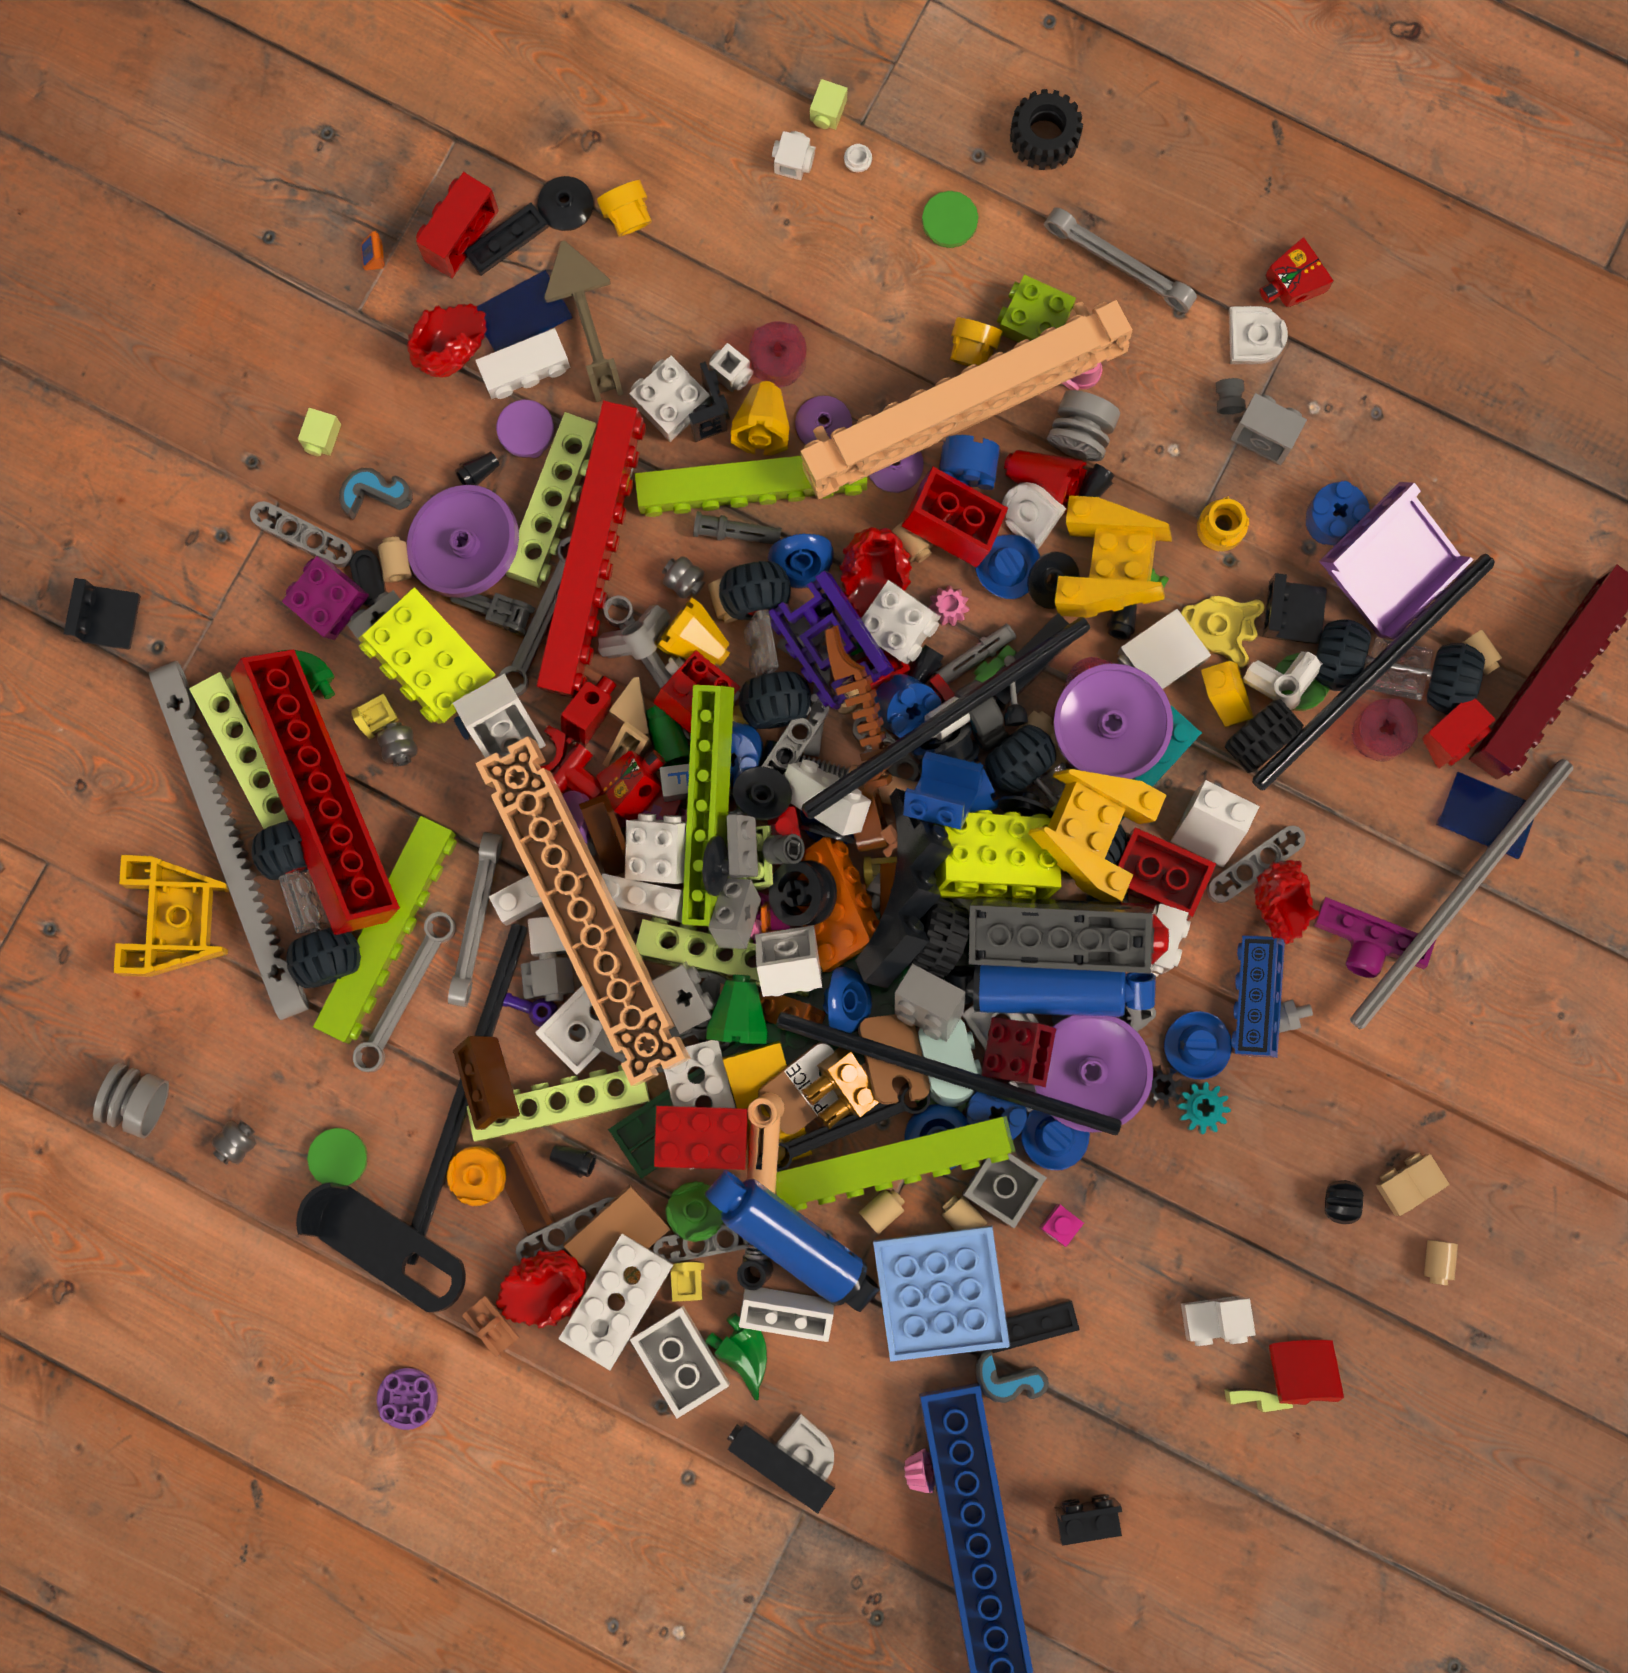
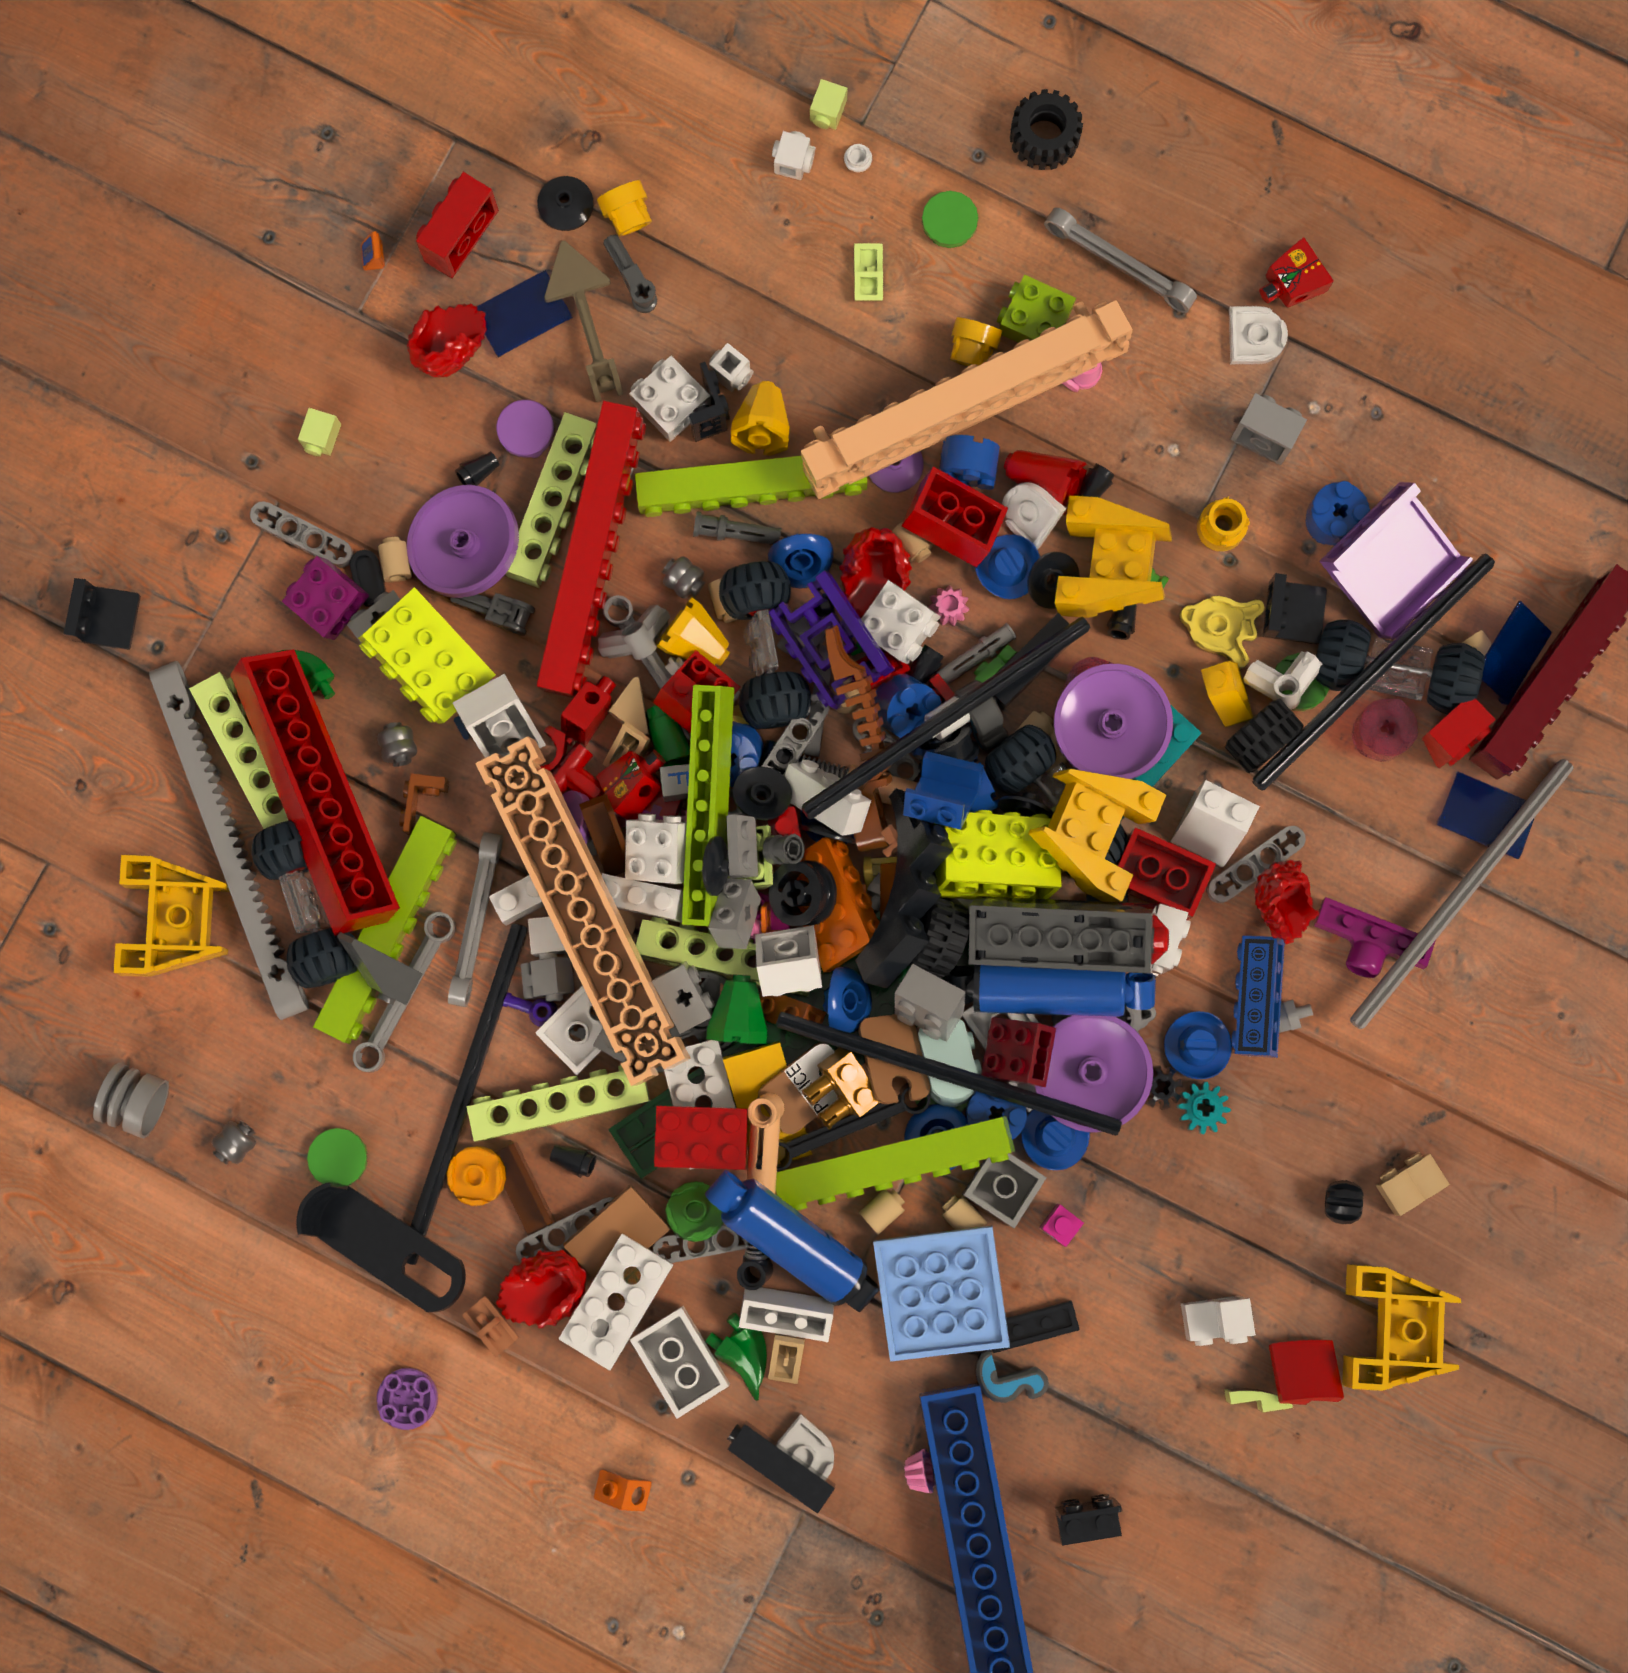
(371, 483): dark grey animal -> none
(374, 715): light yellow tile -> none
(382, 972): none -> dark grey slope
(429, 785): none -> dark orange bracket
(485, 1081): reddish brown panel -> none
(506, 239): black tile -> none
(523, 364): white brick -> none
(538, 624): light grey piece -> none
(618, 1491): none -> orange bracket
(632, 276): none -> dark grey connector
(686, 1281): light yellow tile -> none
(781, 338): clear pink brick -> none
(786, 1358): none -> tan slope
(817, 407): medium lavender dish -> none
(868, 272): none -> yellowish green slope
(1015, 714): black hinge -> none
(1083, 425): light grey wheel -> none
(1165, 650): white panel -> none
(1230, 396): dark grey wheel -> none
(1407, 1330): none -> yellow wedge
(1440, 1262): tan brick -> none
(1514, 652): none -> clear blue piece

